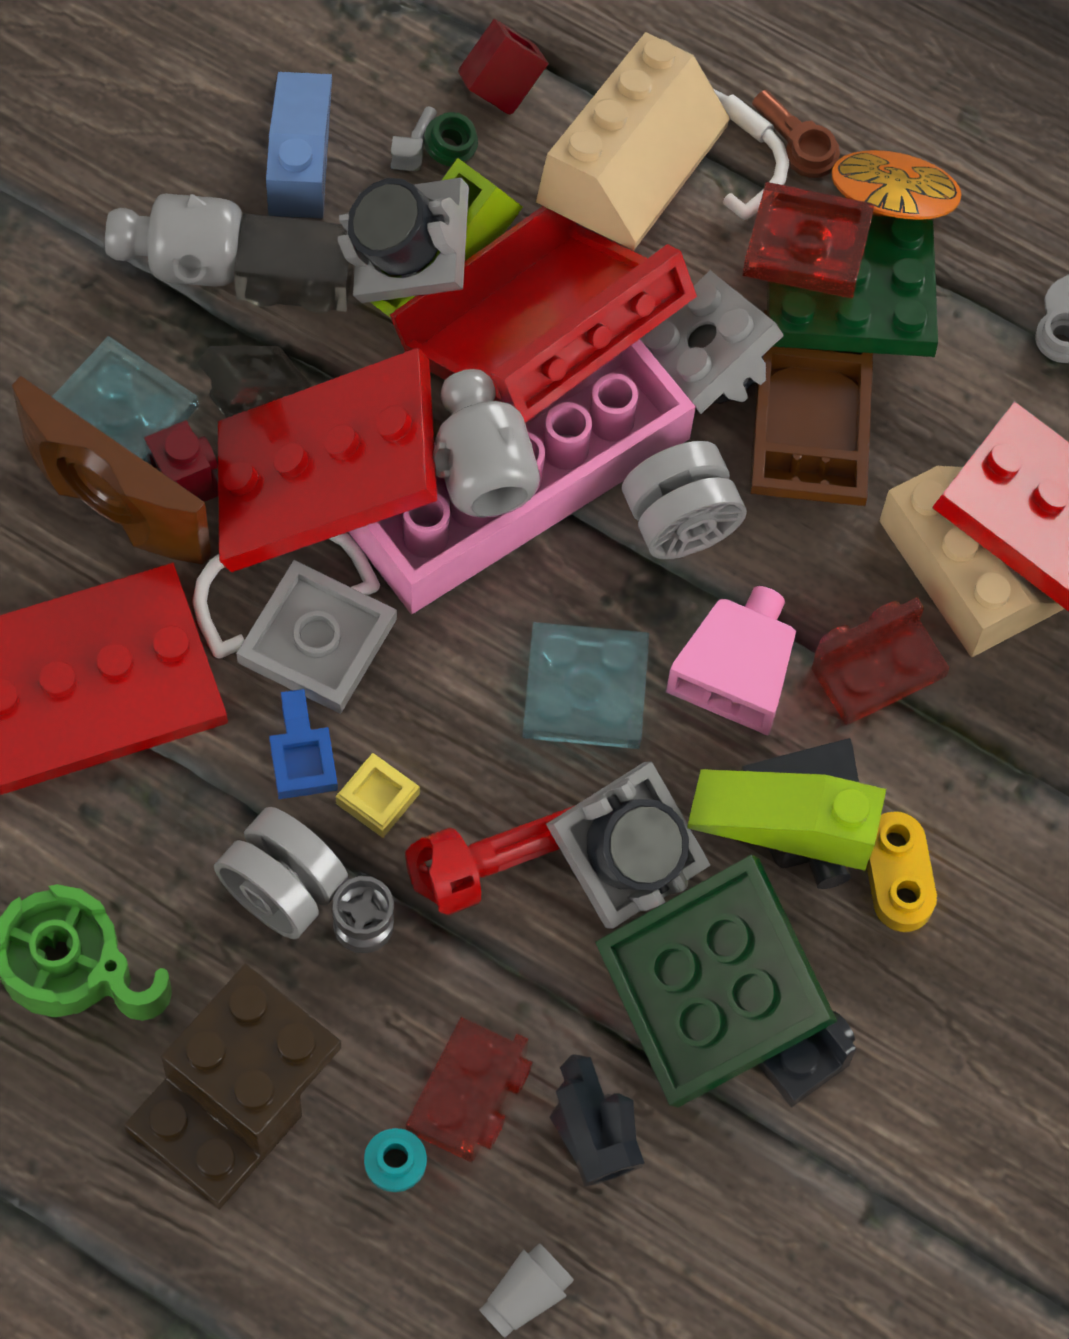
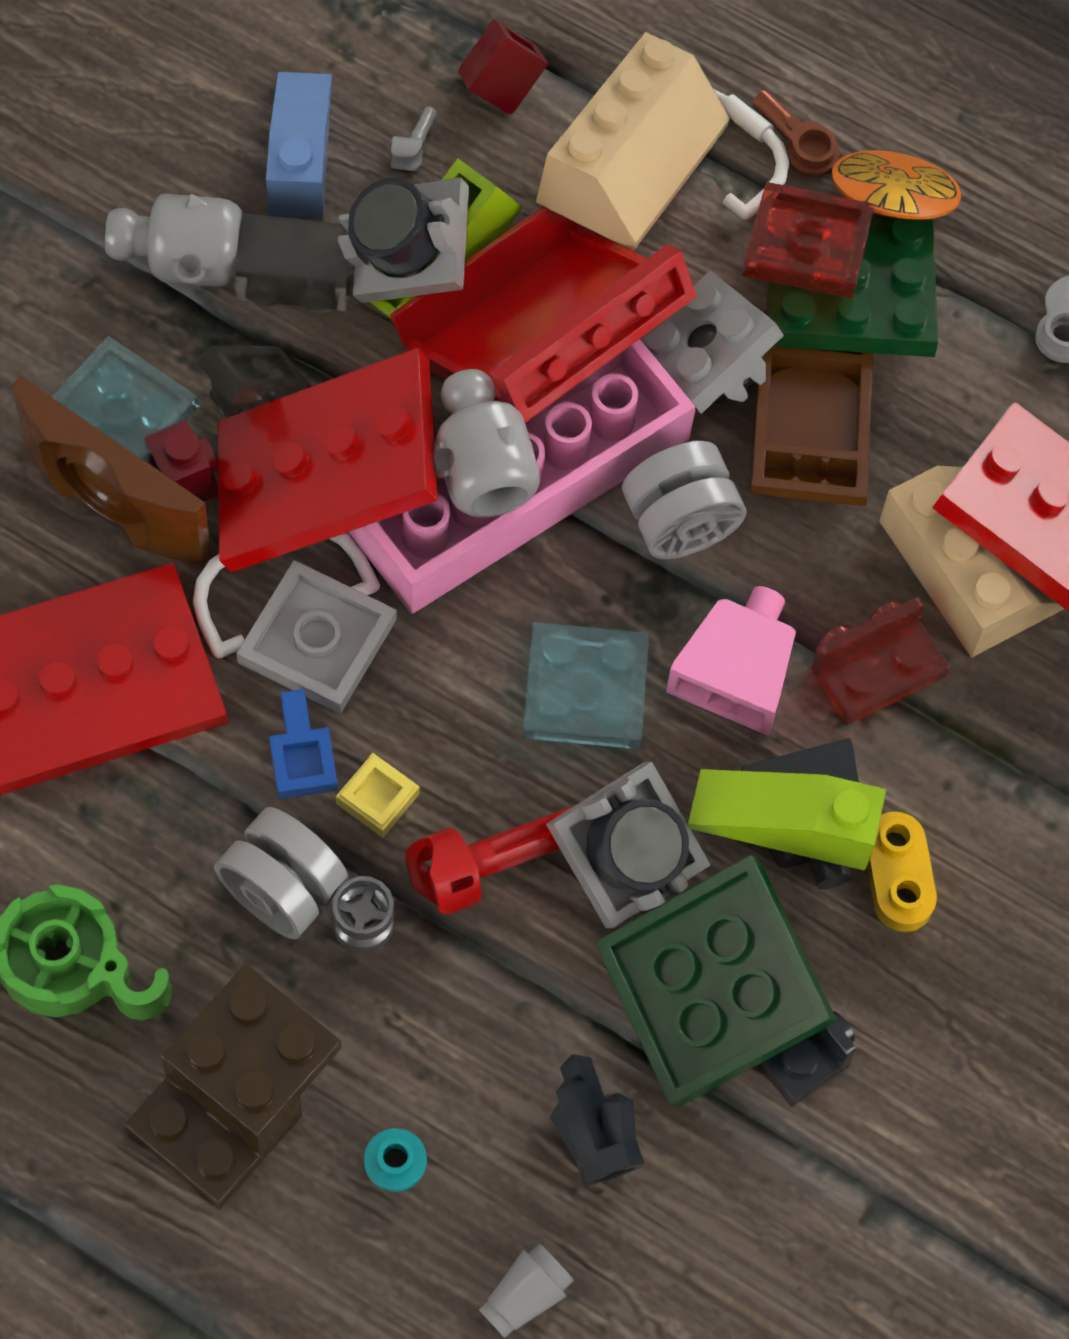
(455, 127): dark green plate -> none
(468, 1088): clear red bracket -> none

